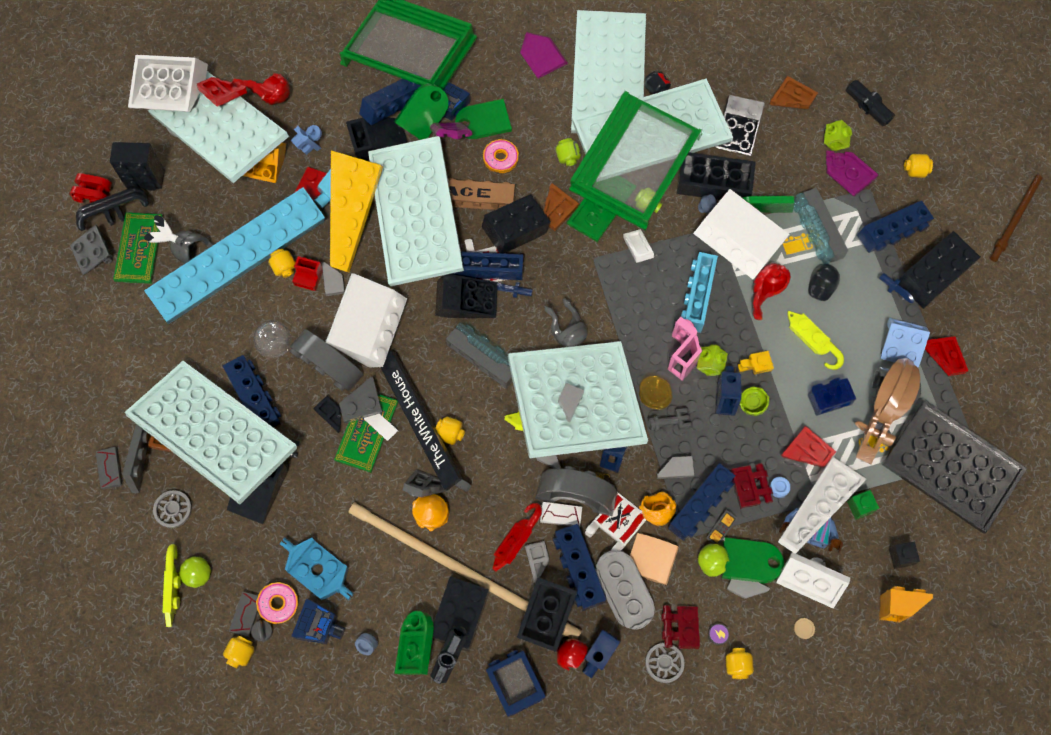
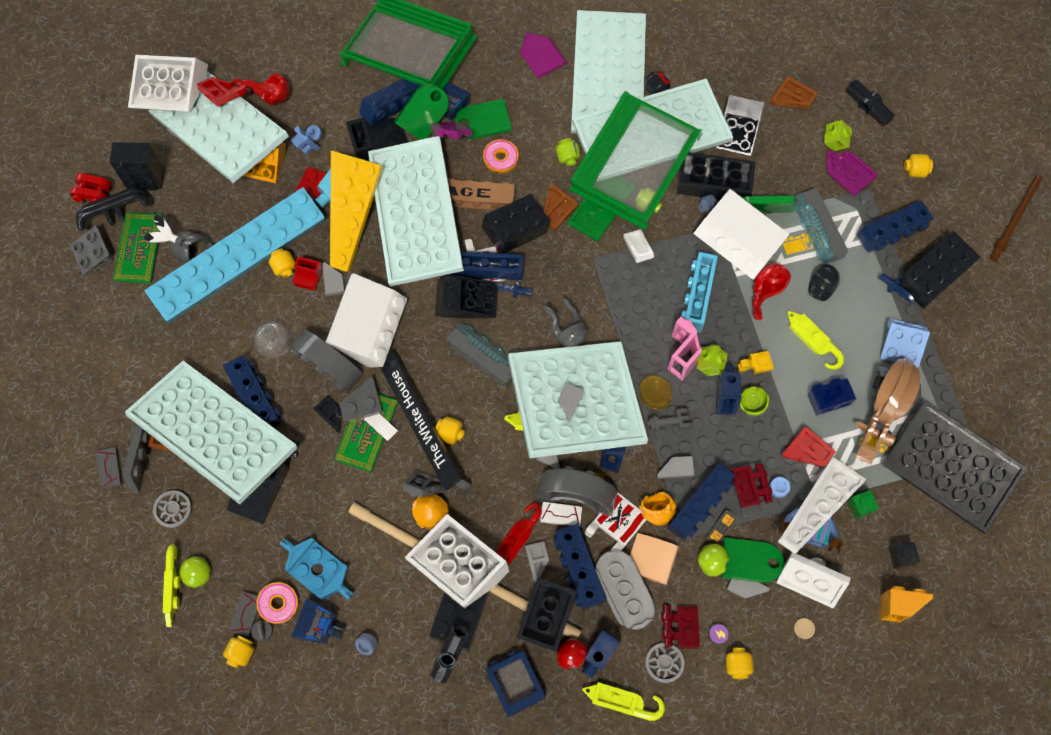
(415, 644): green tile -> none
(458, 562): none -> white slope
(622, 701): none -> neon yellow plate
(947, 355): red wing -> none

